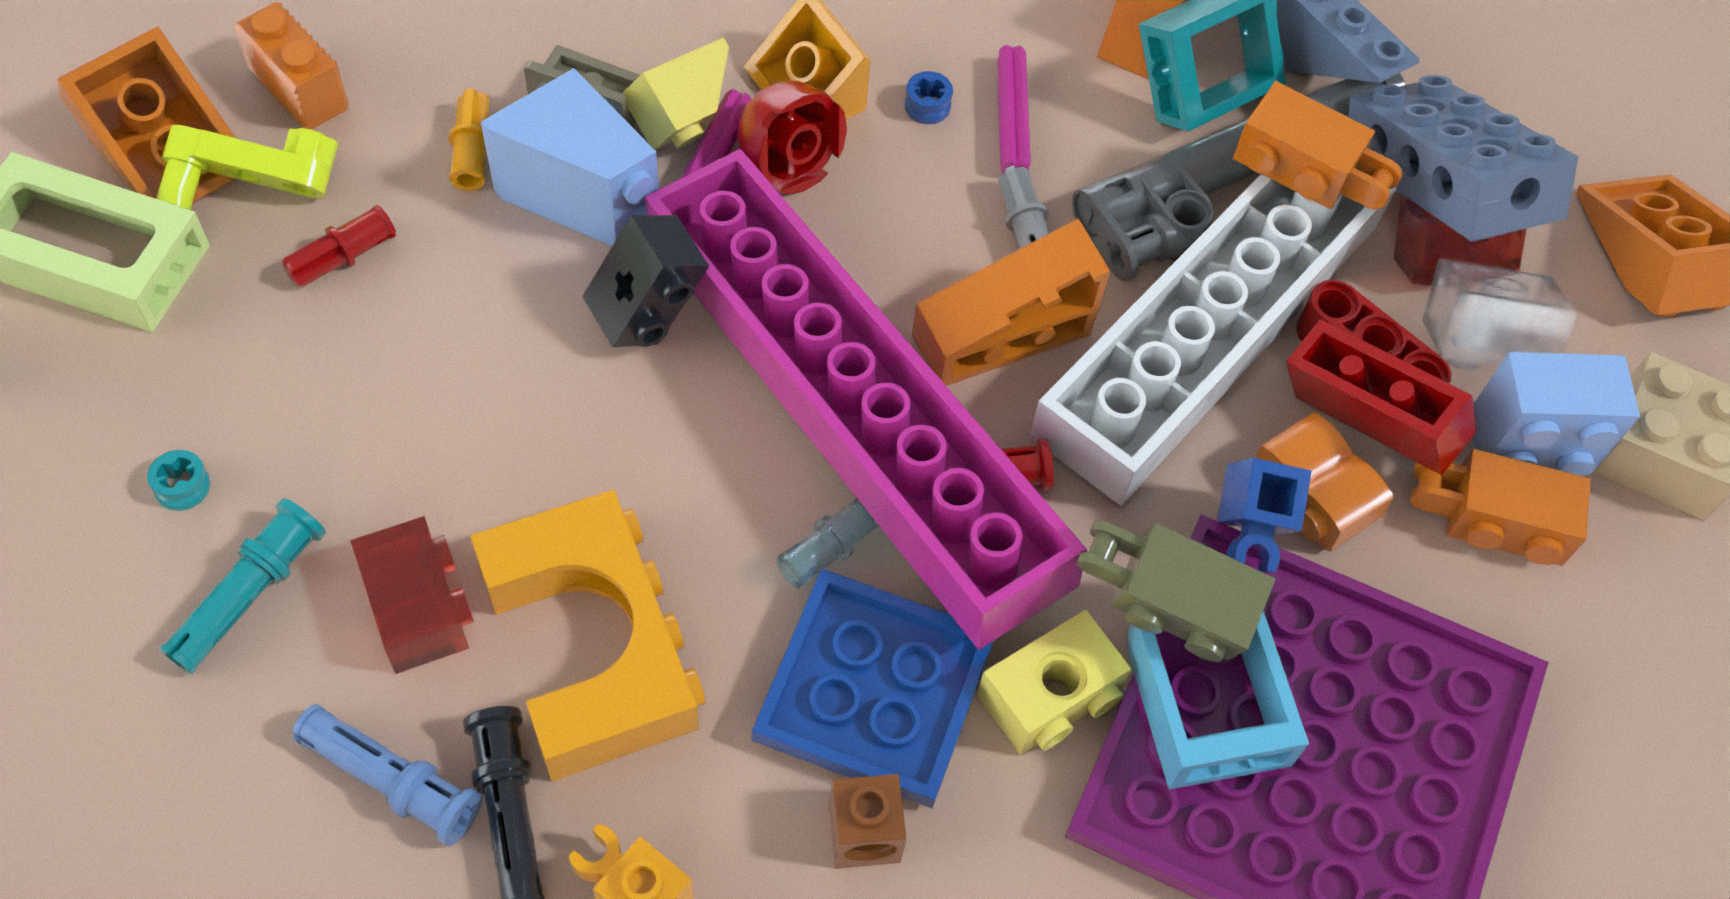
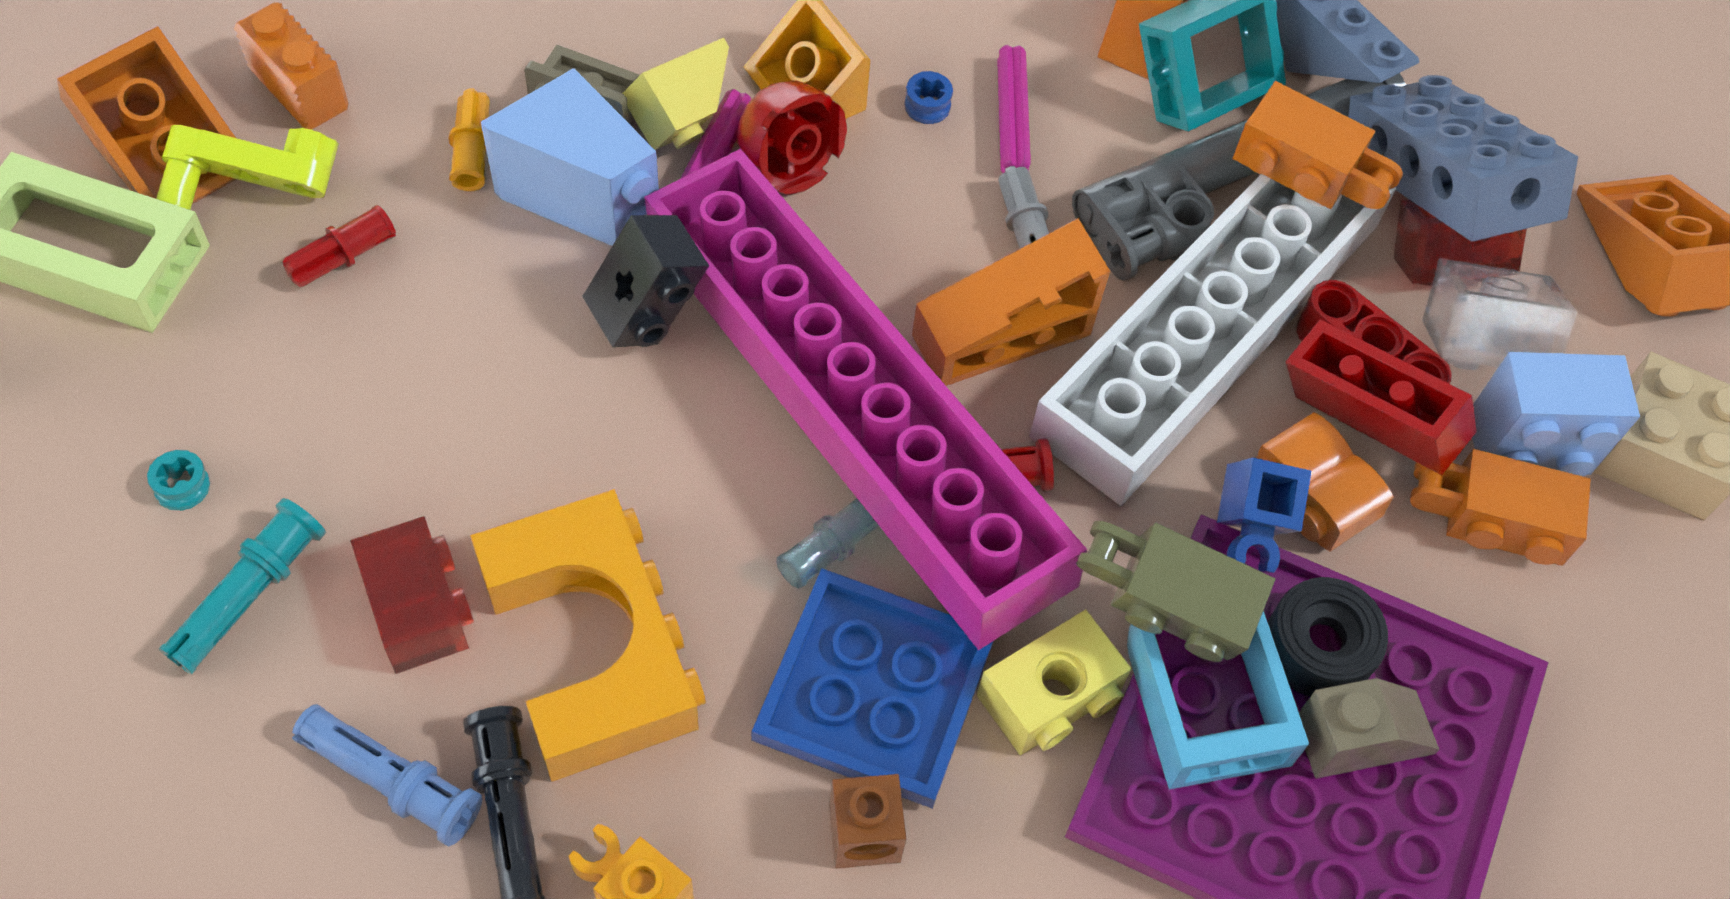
(1345, 610): none -> black tyre
(1364, 727): none -> dark tan slope

